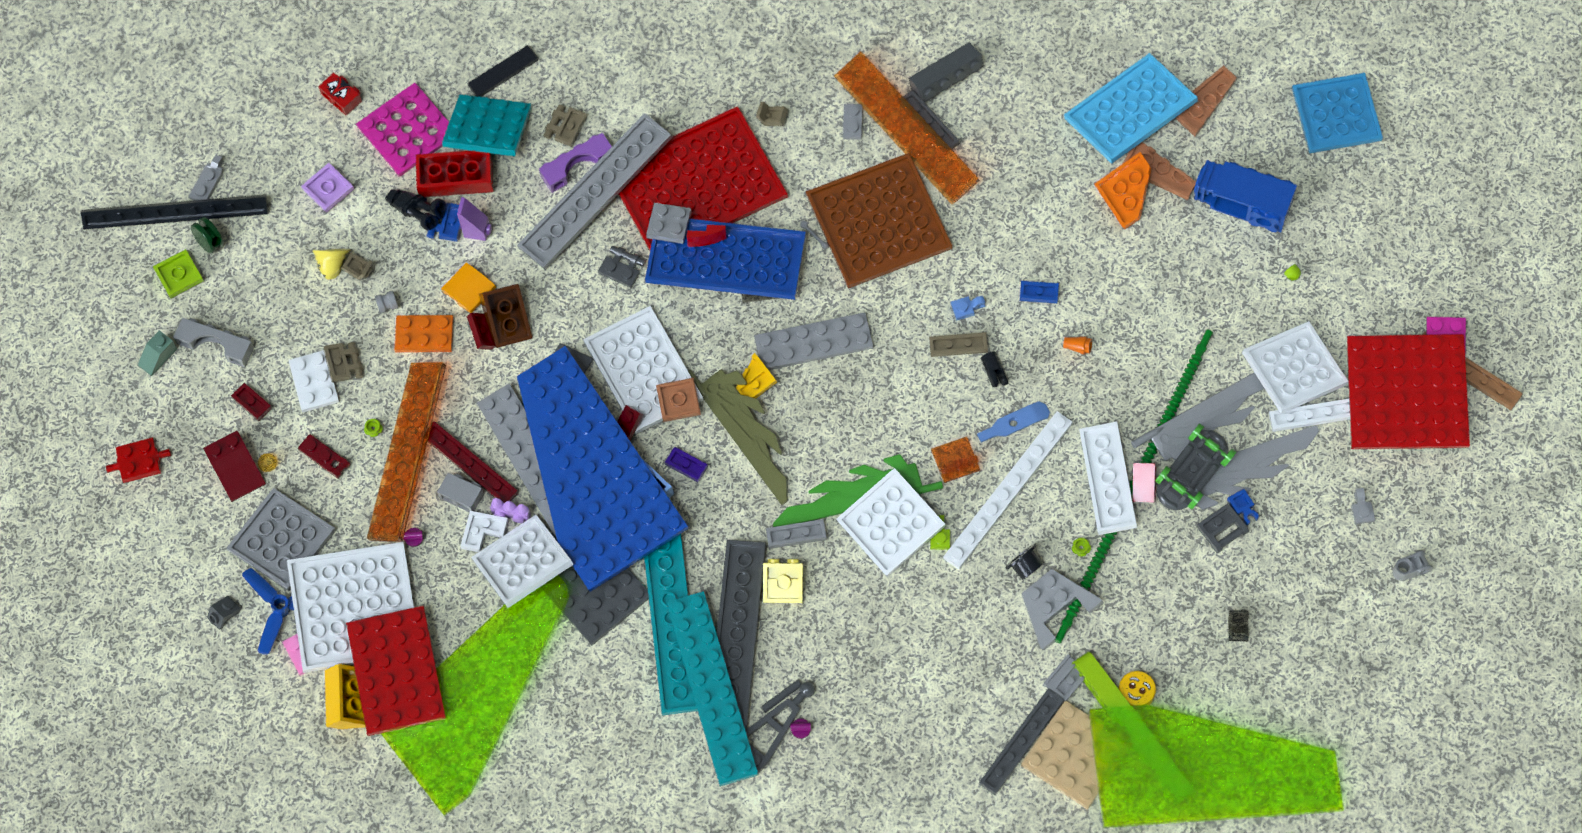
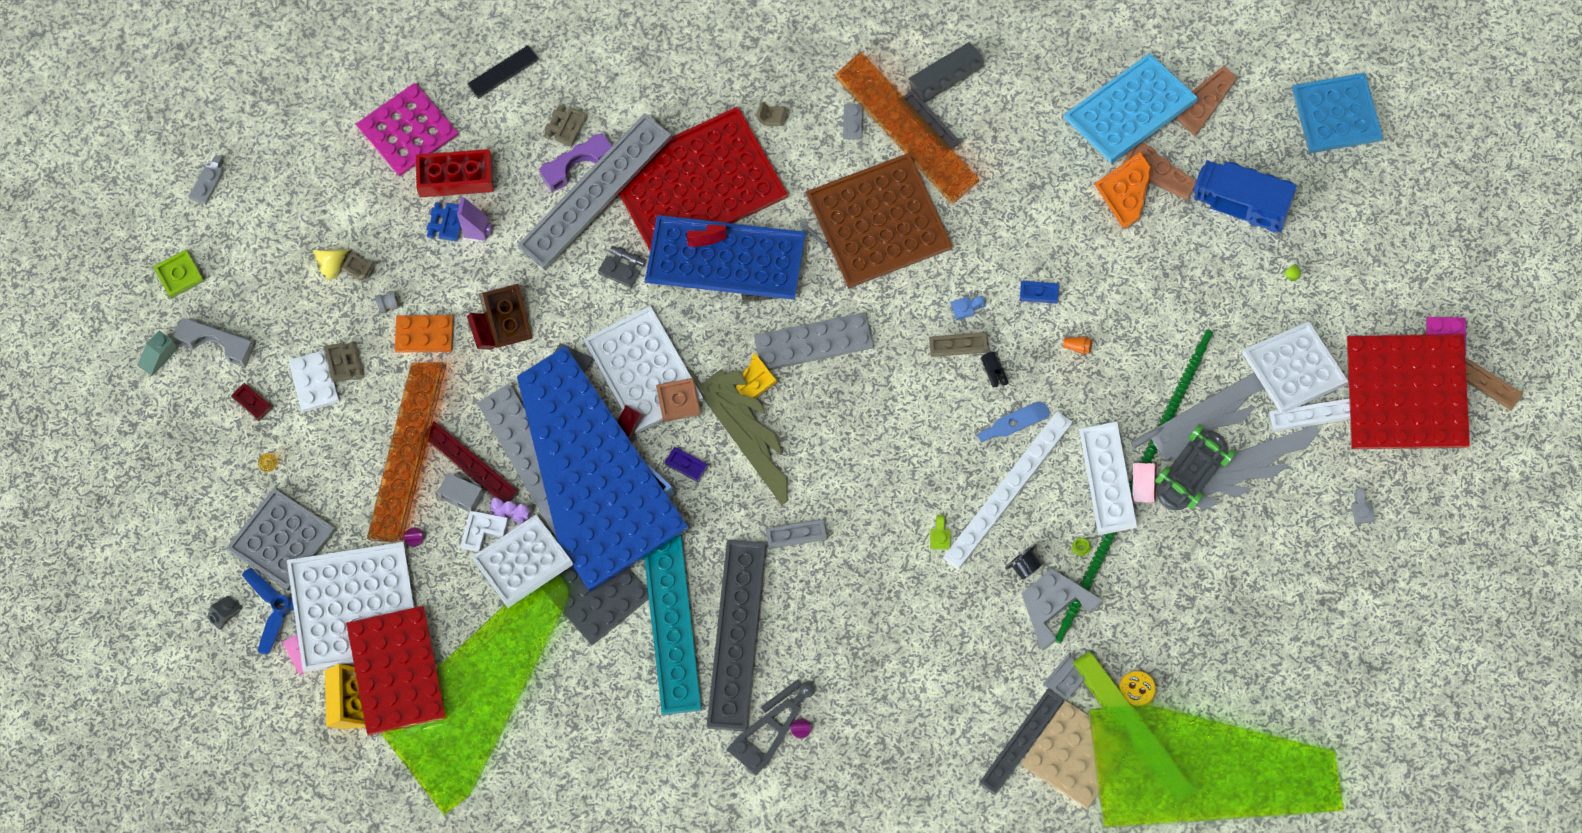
(138, 460): red plate -> none
(174, 211): black plate -> none
(207, 235): dark green head -> none
(234, 466): dark red slope -> none
(323, 456): dark red plate -> none
(327, 187): lavender plate -> none
(340, 93): red brick -> none
(373, 423): lime plate -> none
(410, 205): black piece -> none
(466, 286): light orange slope -> none
(487, 125): teal plate -> none
(668, 223): light grey plate -> none
(712, 689): teal plate -> none
(783, 581): light yellow plate -> none
(845, 493): bright green animal -> none
(891, 522): white plate -> none
(955, 459): clear orange hinge -> none
(1219, 522): dark grey plate -> none
(1238, 626): clear smoke bracket -> none
(1242, 504): blue plate -> none
(1414, 564): light grey piece -> none

